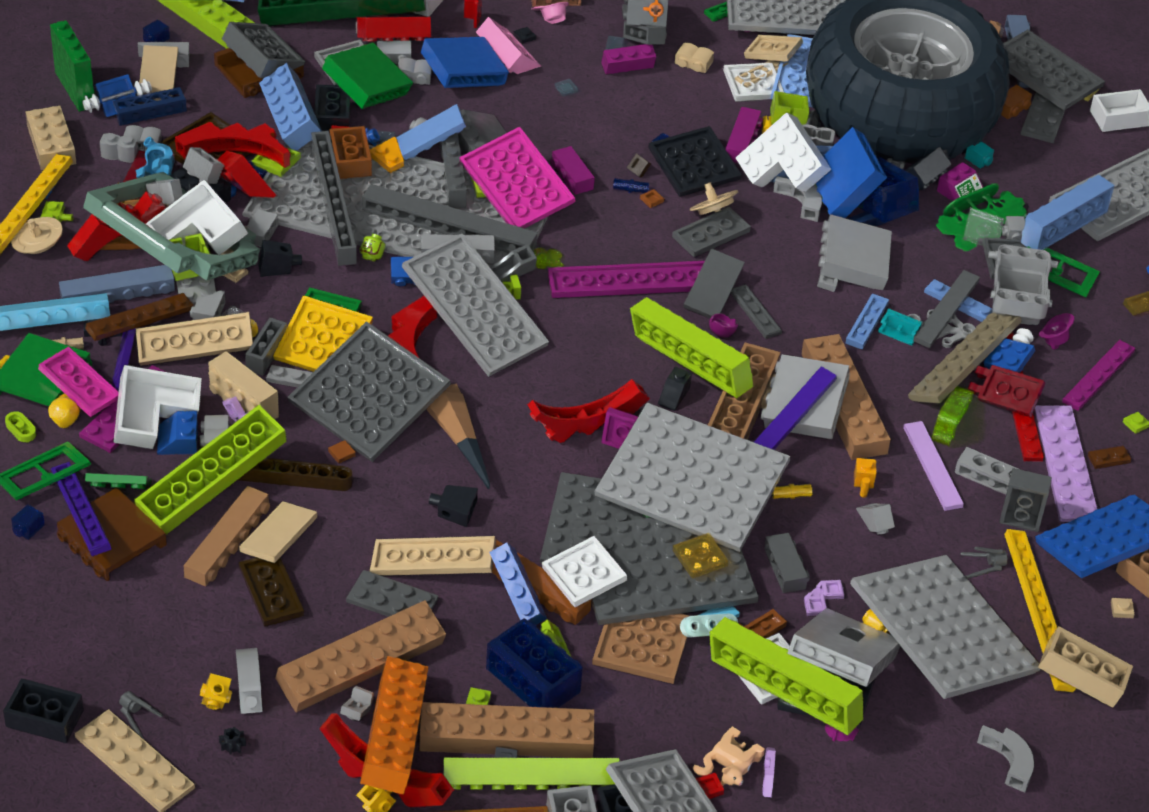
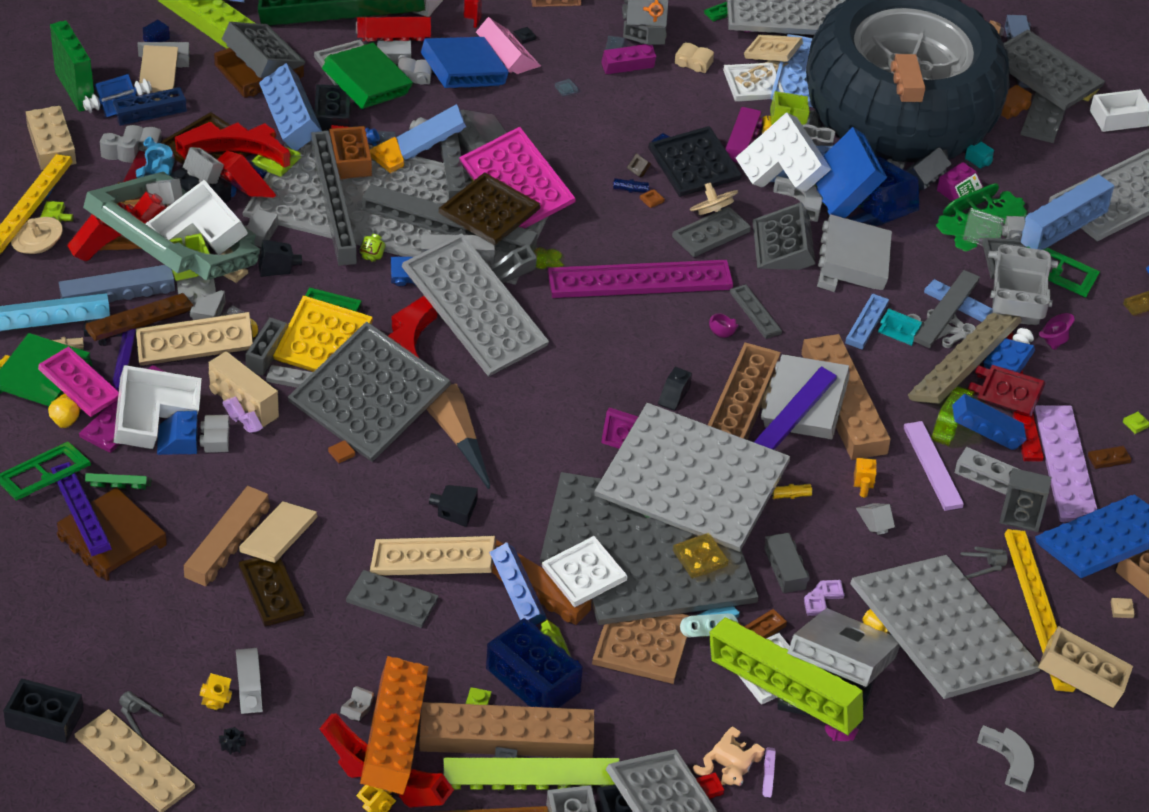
(23, 429): lime plate -> none
(27, 522): clear blue brick -> none
(212, 469): lime brick -> none
(300, 474): dark brown beam -> none
(359, 656): medium nougat brick -> none
(489, 208): none -> dark brown plate
(513, 286): lime tile -> none
(553, 13): bright pink piece -> none
(572, 170): magenta brick -> none
(587, 418): red arch -> none
(692, 347): lime brick -> none
(713, 284): dark grey tile -> none
(784, 239): none -> dark grey slope
(908, 77): none -> nougat brick
(989, 422): none -> blue brick
(1098, 375): magenta plate -> none

